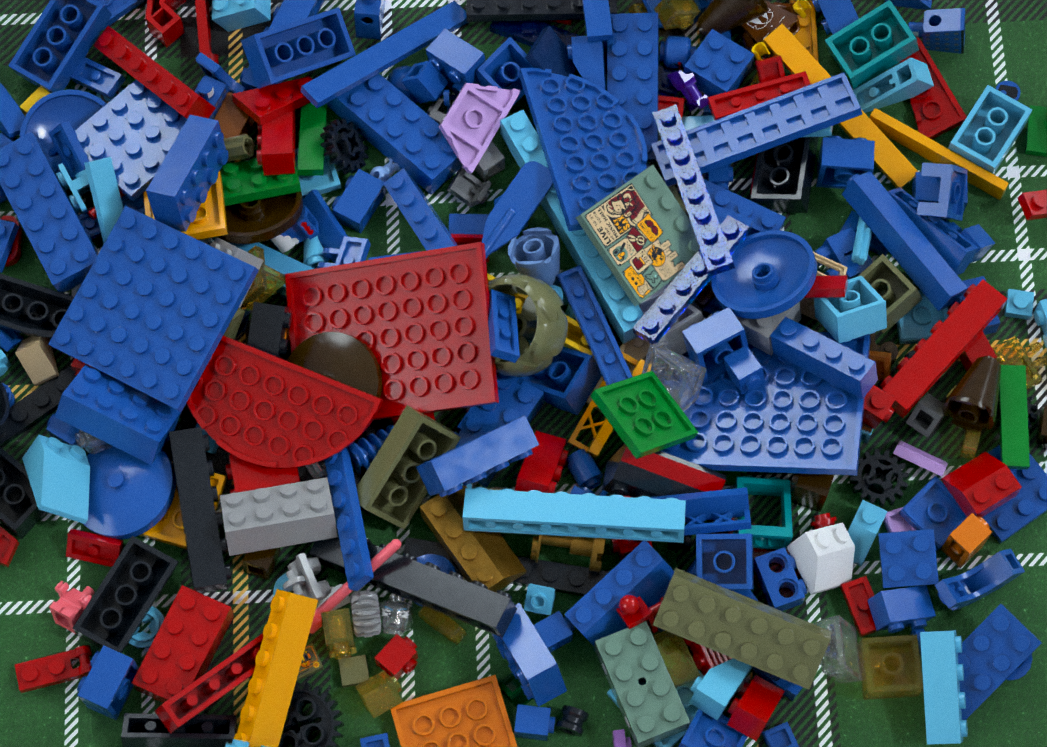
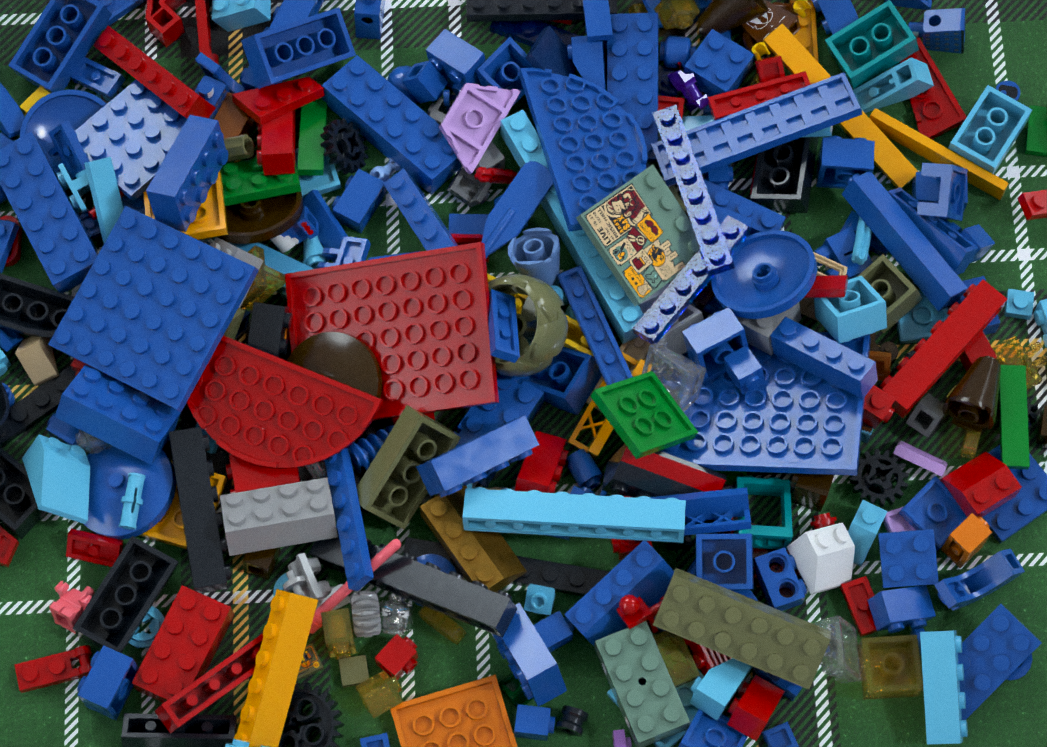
(132, 501): none -> medium azure pin
(383, 54): blue tile -> none
(495, 175): none -> red axle
(578, 546): pearl gold piece -> none

